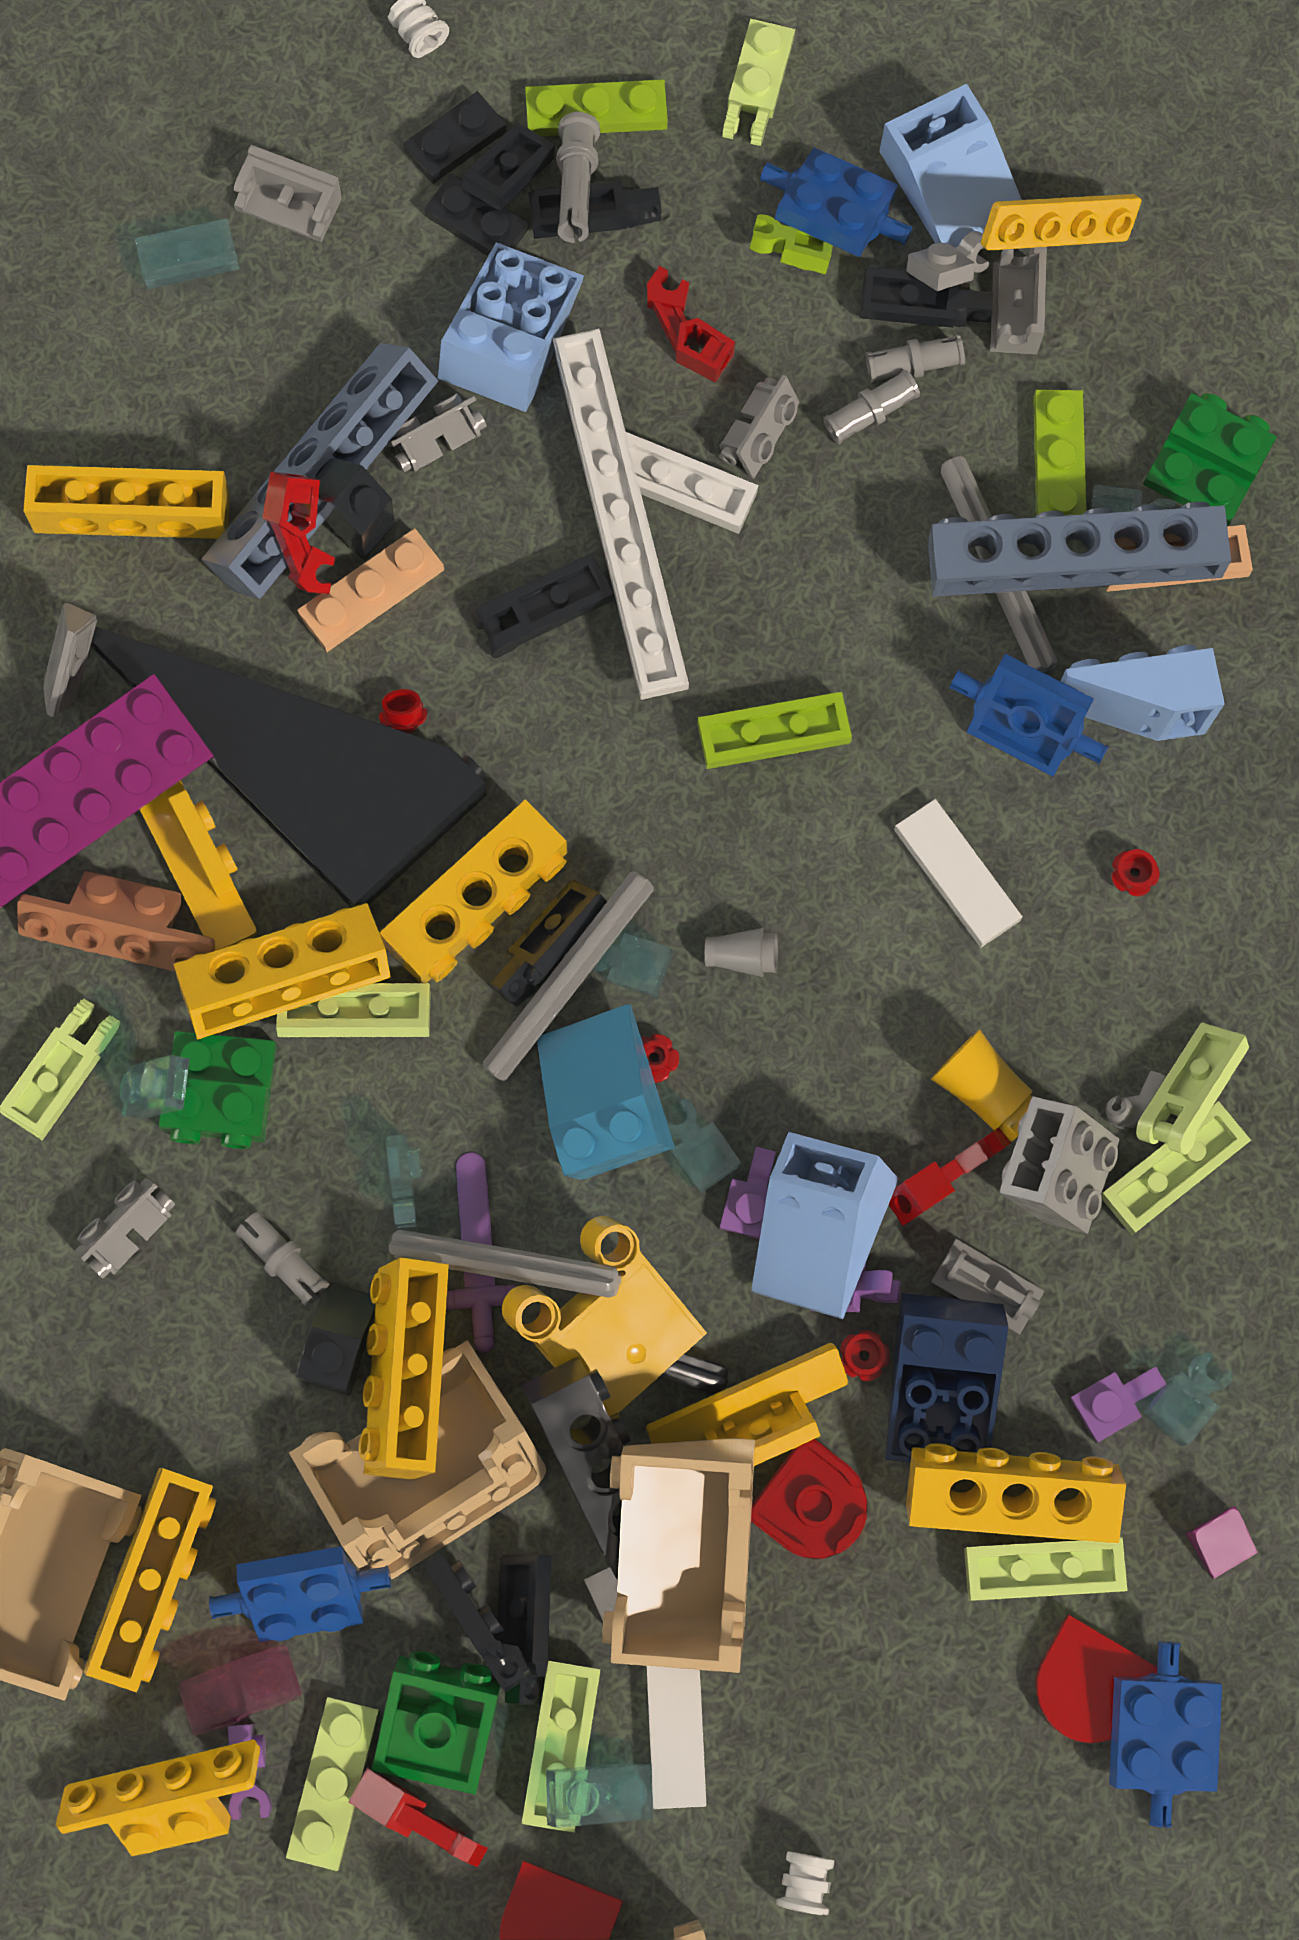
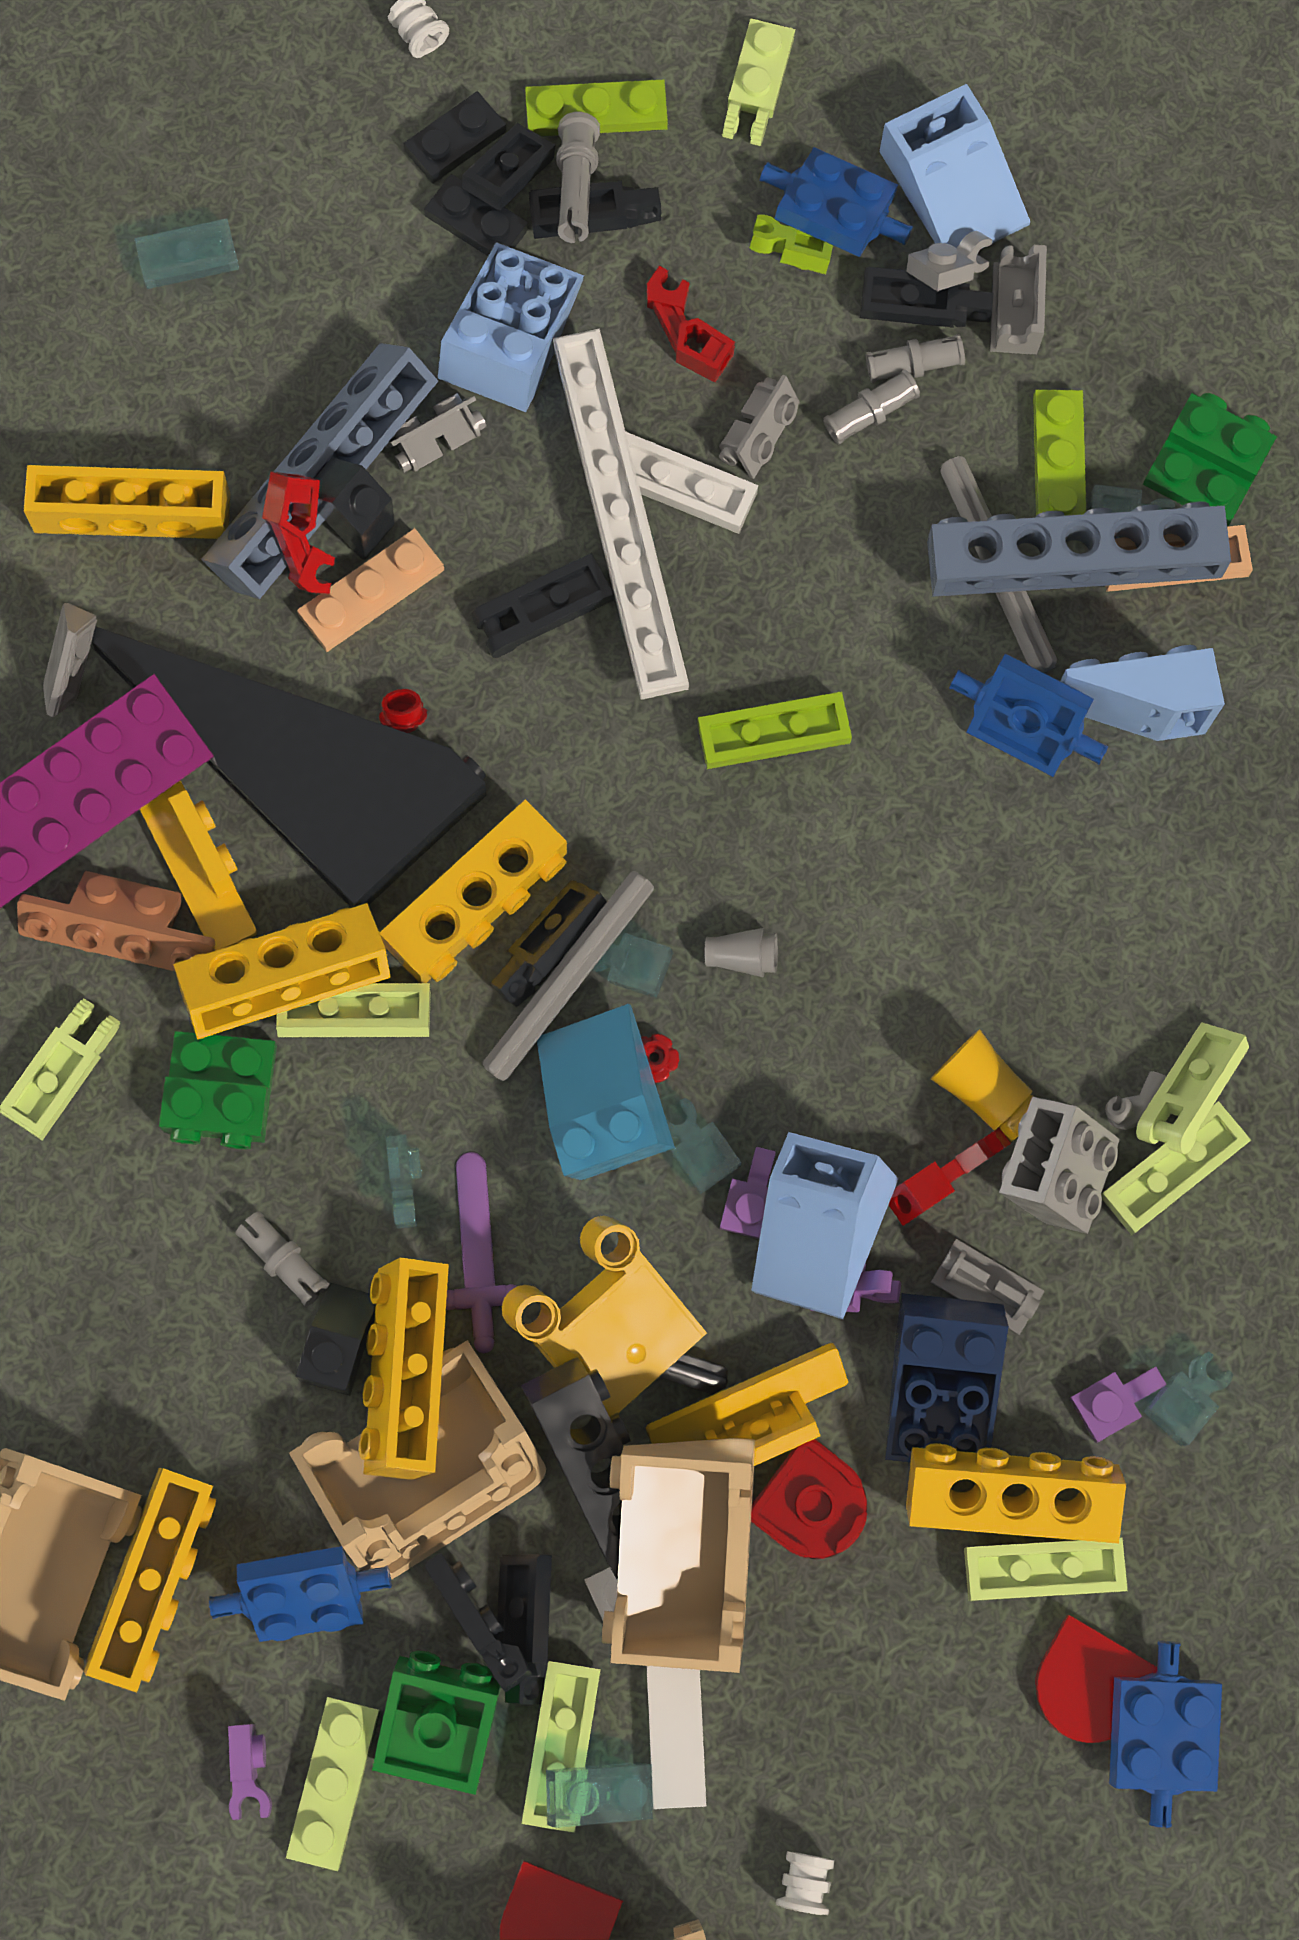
(108, 1238): light grey hinge -> none
(154, 1087): clear light blue plate -> none
(163, 1801): yellow bracket -> none
(239, 1689): clear pink slope -> none
(287, 193): light grey hinge -> none
(404, 1812): red piece -> none
(508, 1263): light grey axle -> none
(872, 1344): red plate -> none
(958, 873): white tile -> none
(1060, 221): yellow bracket -> none
(1139, 860): red plate -> none
(1222, 1541): slope -> none

